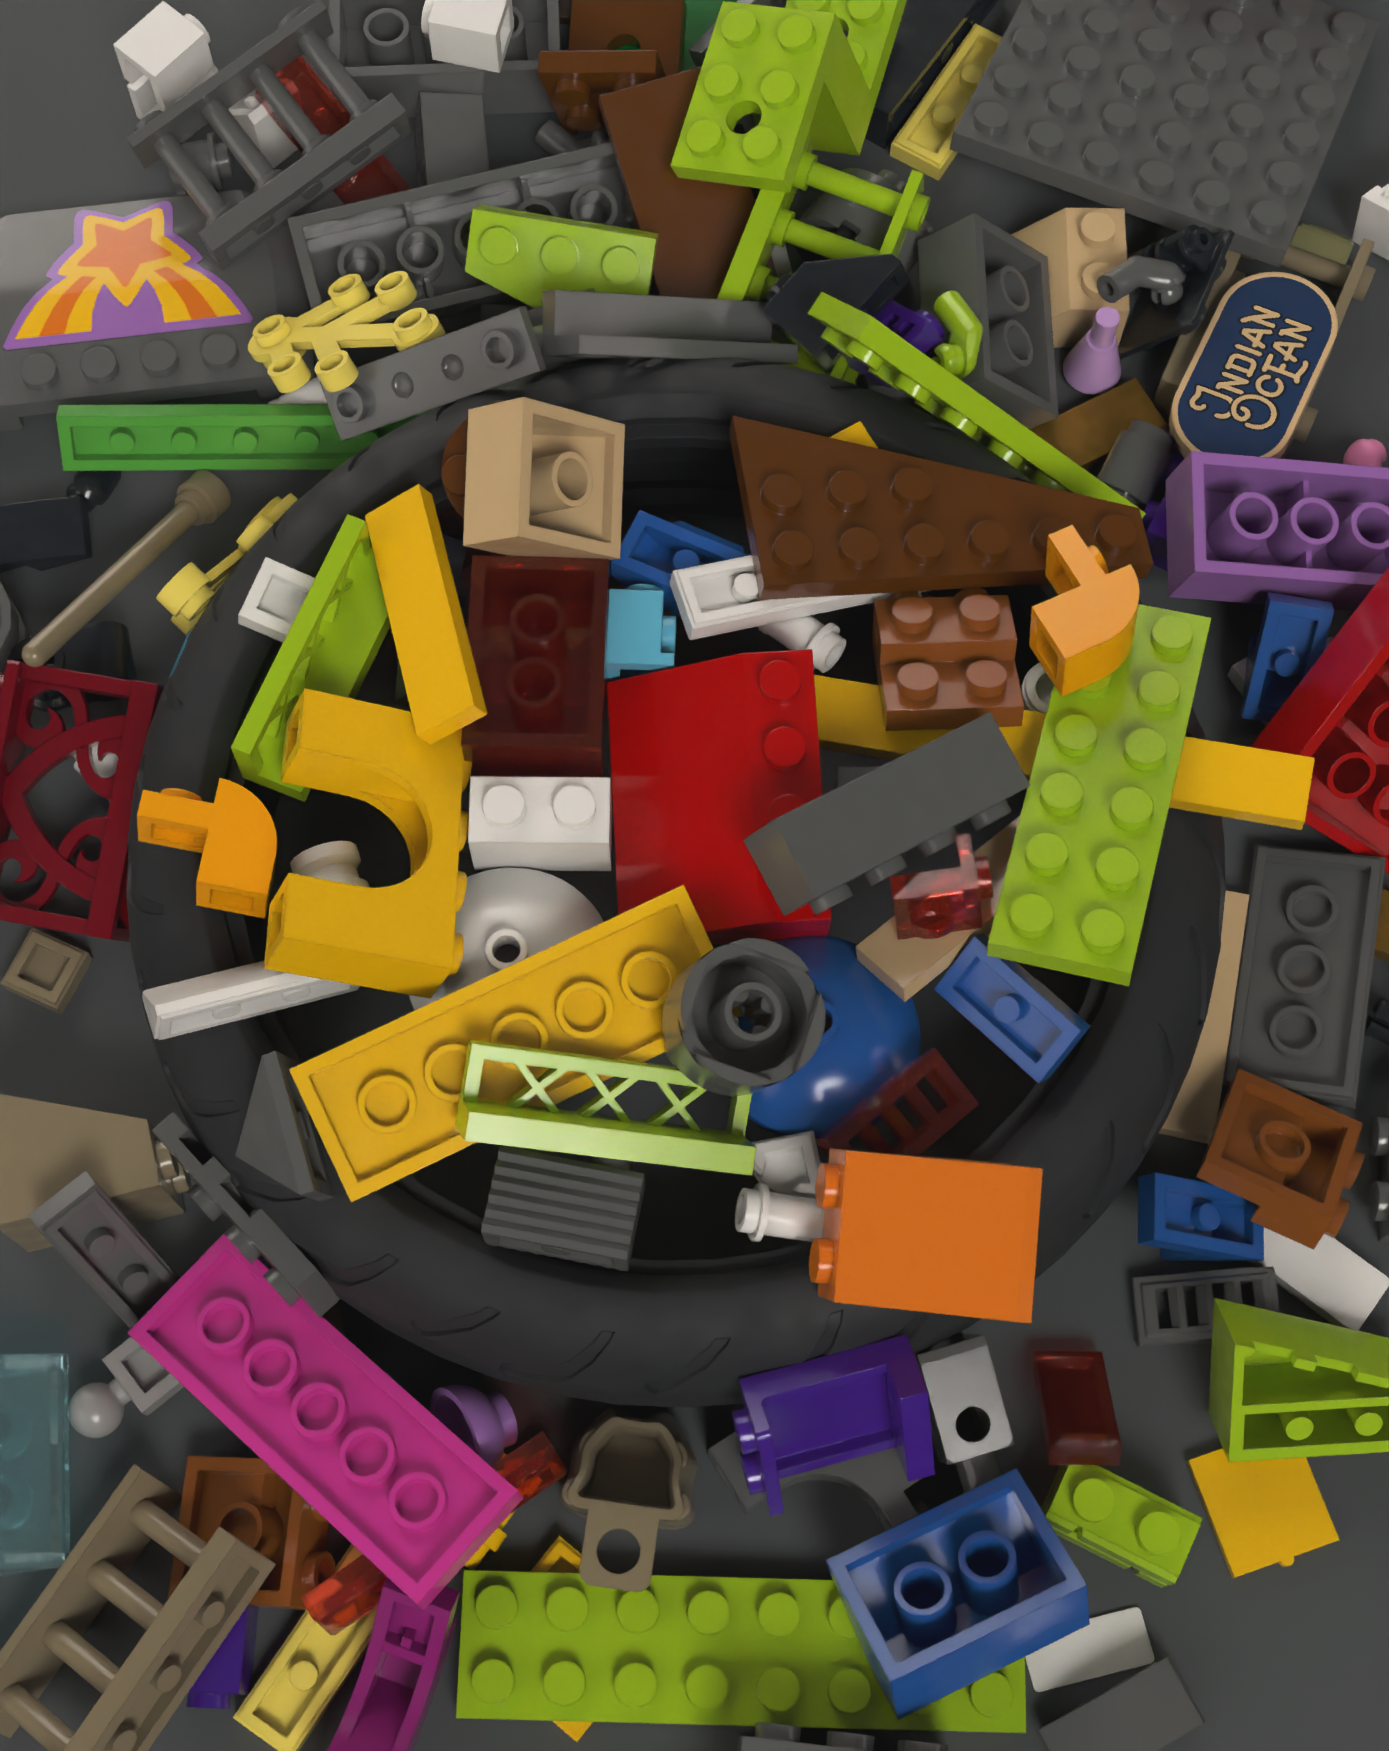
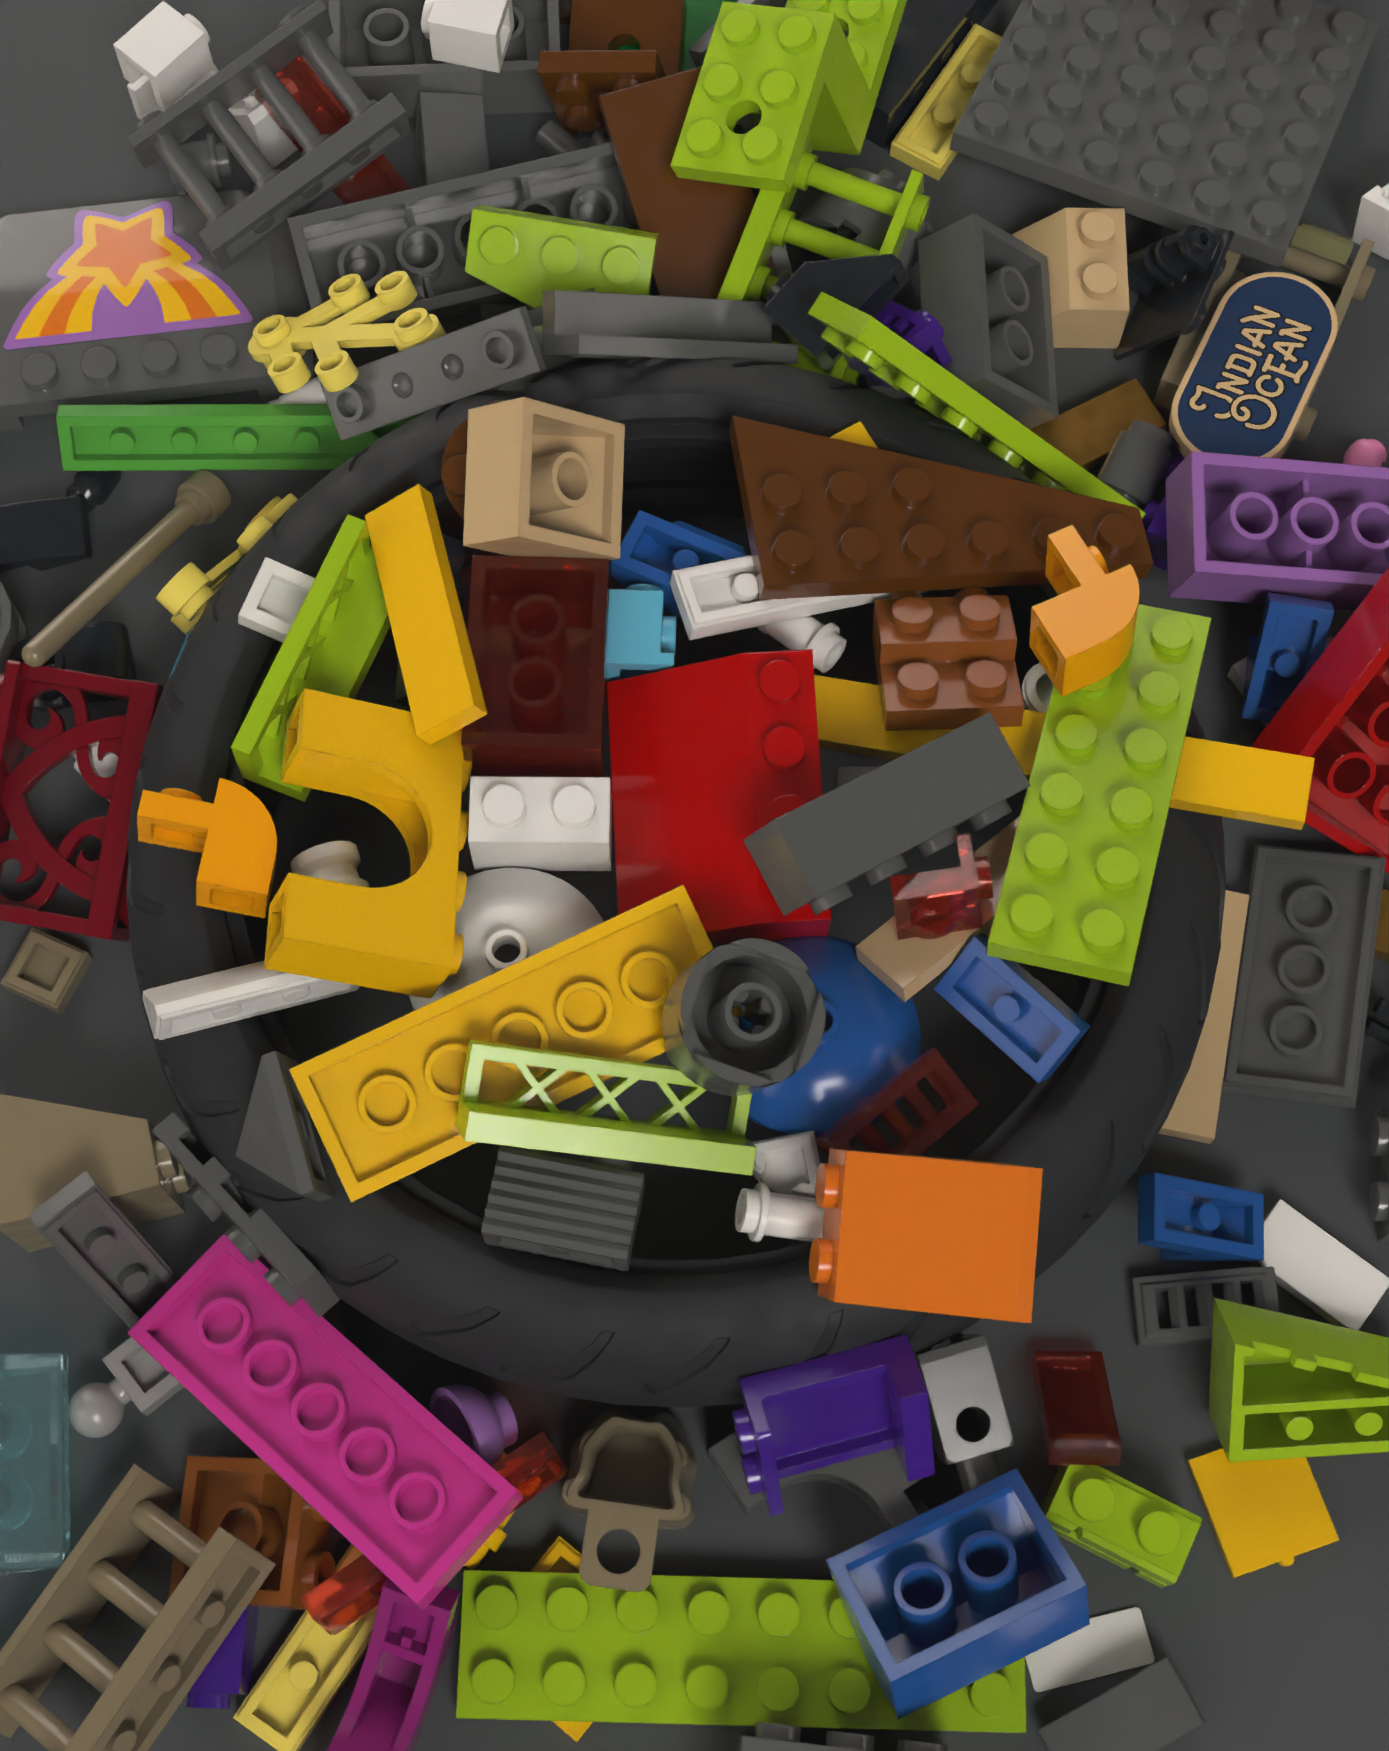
(965, 334): lime arm -> none
(1094, 361): lavender cone -> none
(1144, 272): dark grey arm -> none
(1284, 1158): dark orange plate -> none

